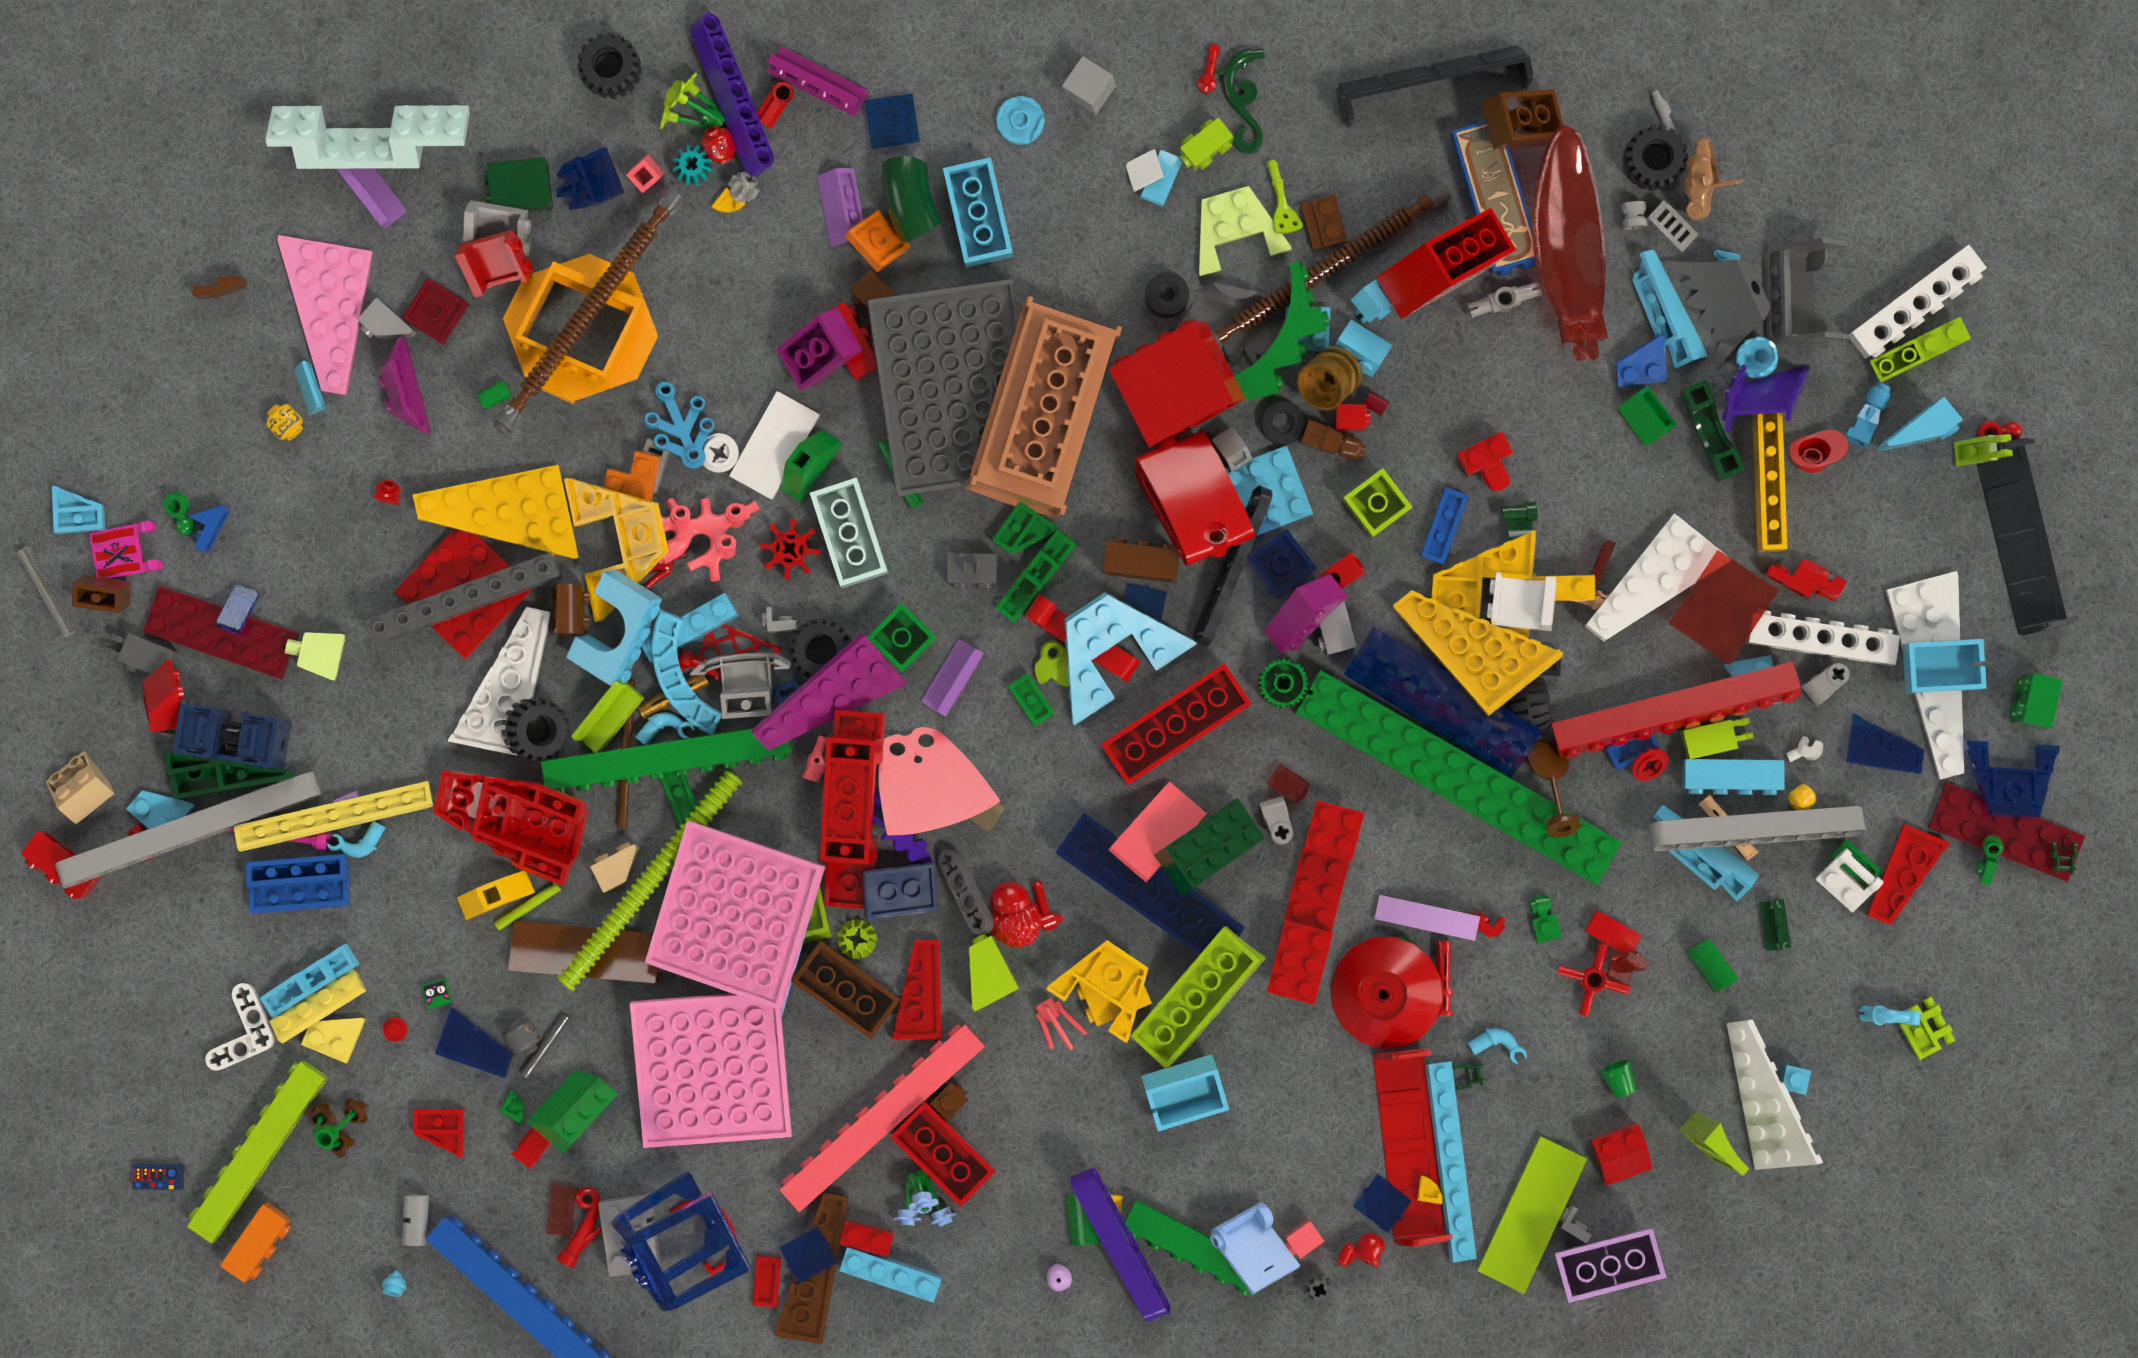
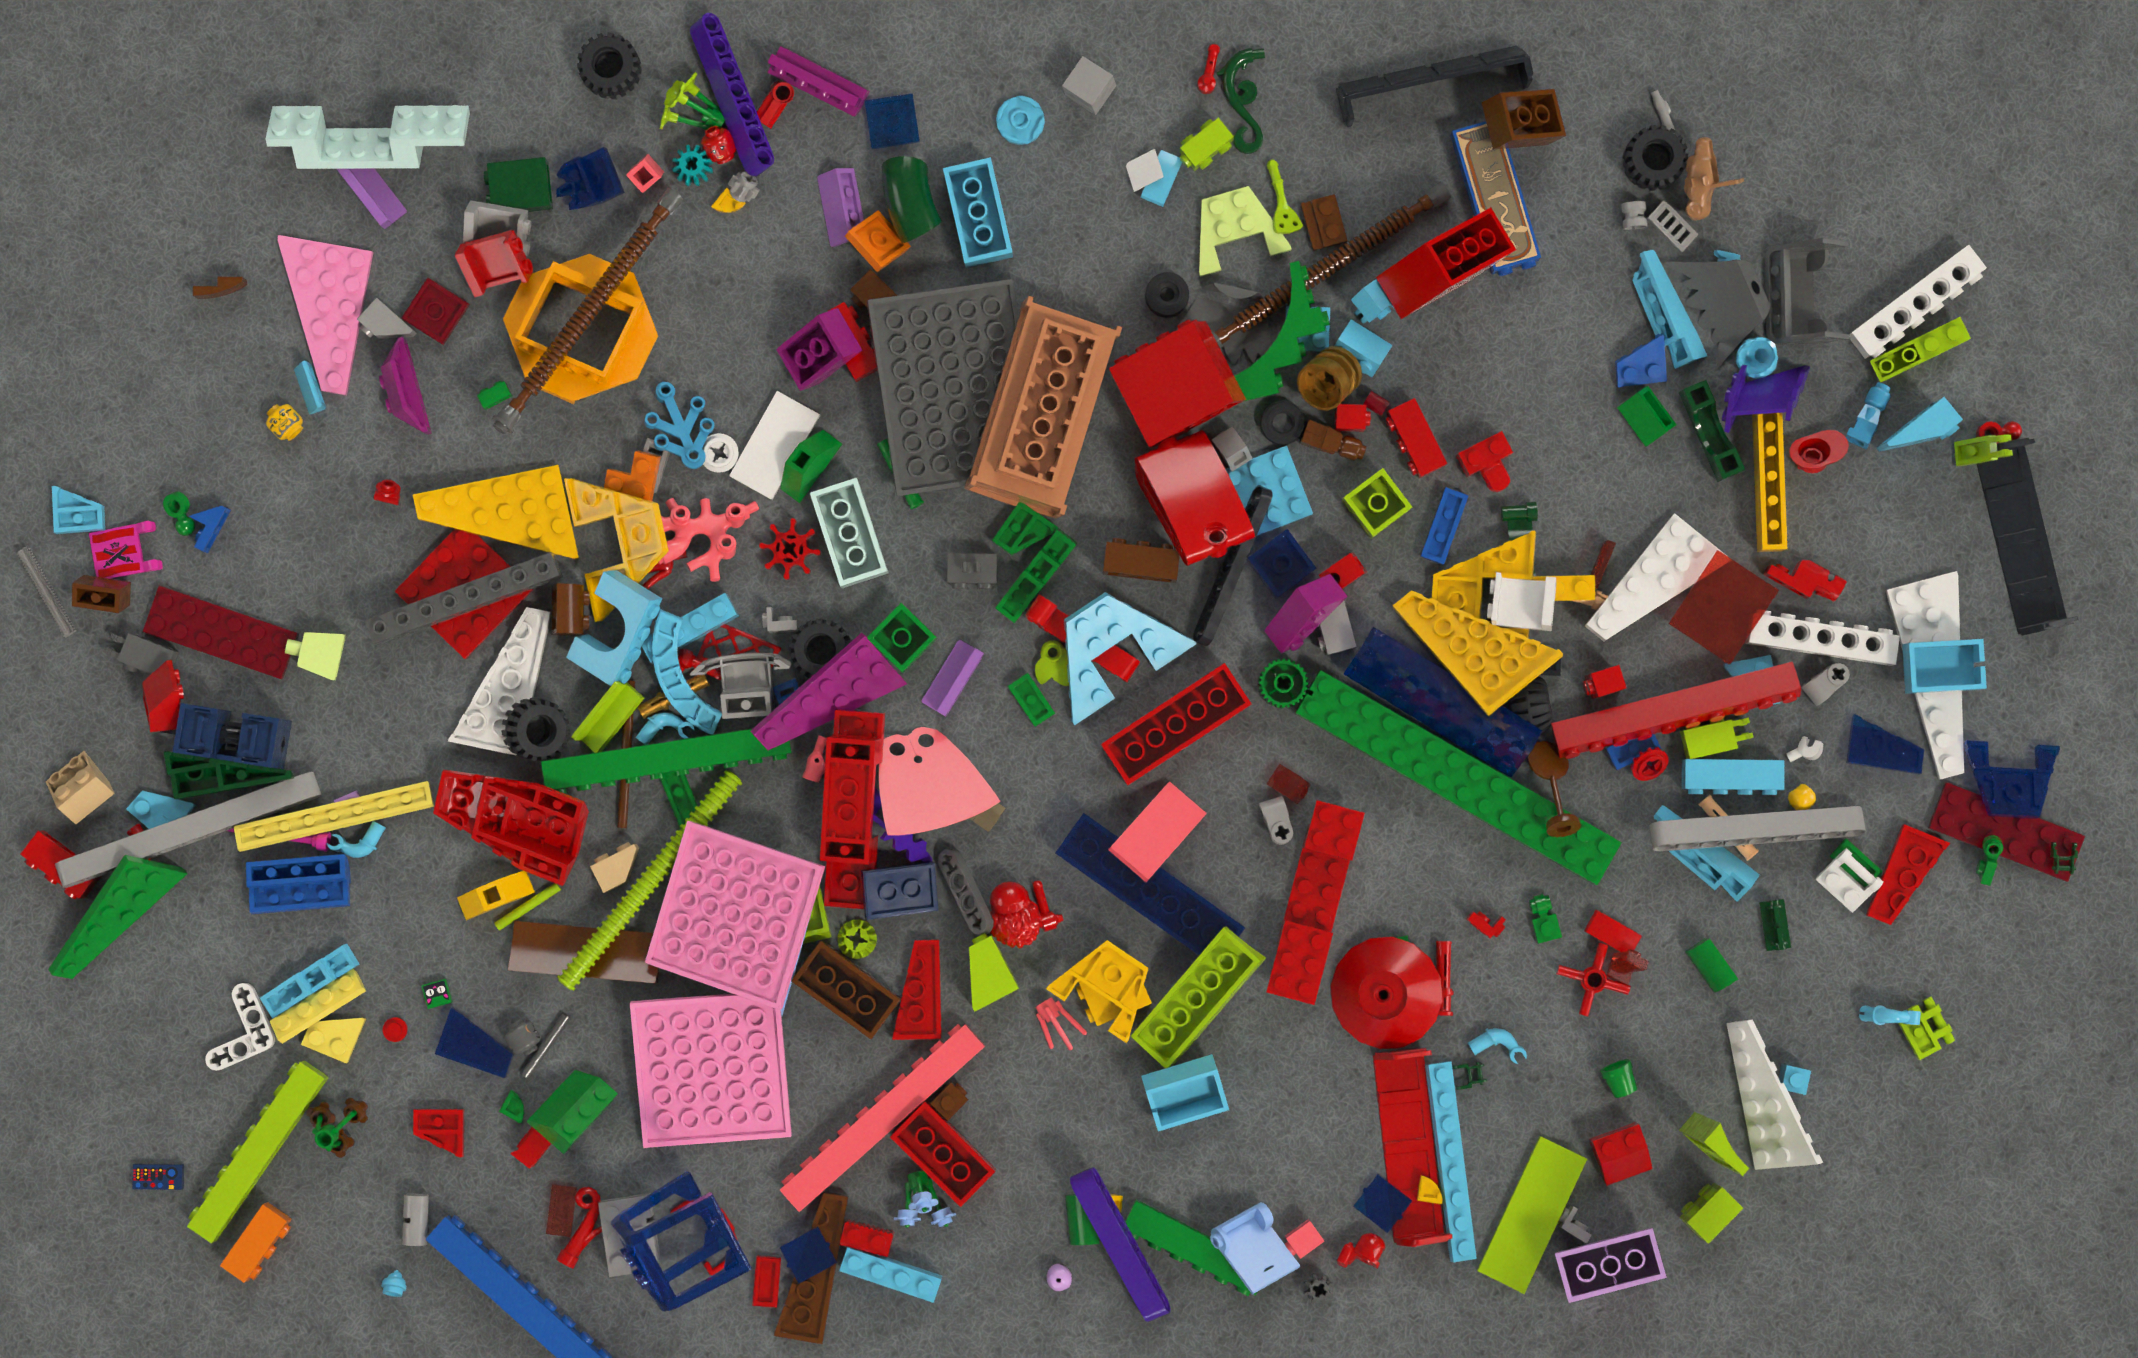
(122, 901): none -> green wing
(237, 609): clear blue tile -> none
(1146, 600): clear blue piece -> none
(1209, 846): dark green brick -> none
(1415, 438): none -> red brick
(1427, 917): lavender slope -> none
(1515, 294): light grey pin -> none
(1570, 242): clear red windscreen -> none
(1604, 682): none -> red brick
(1710, 1212): none -> lime brick
(2035, 701): green brick -> none

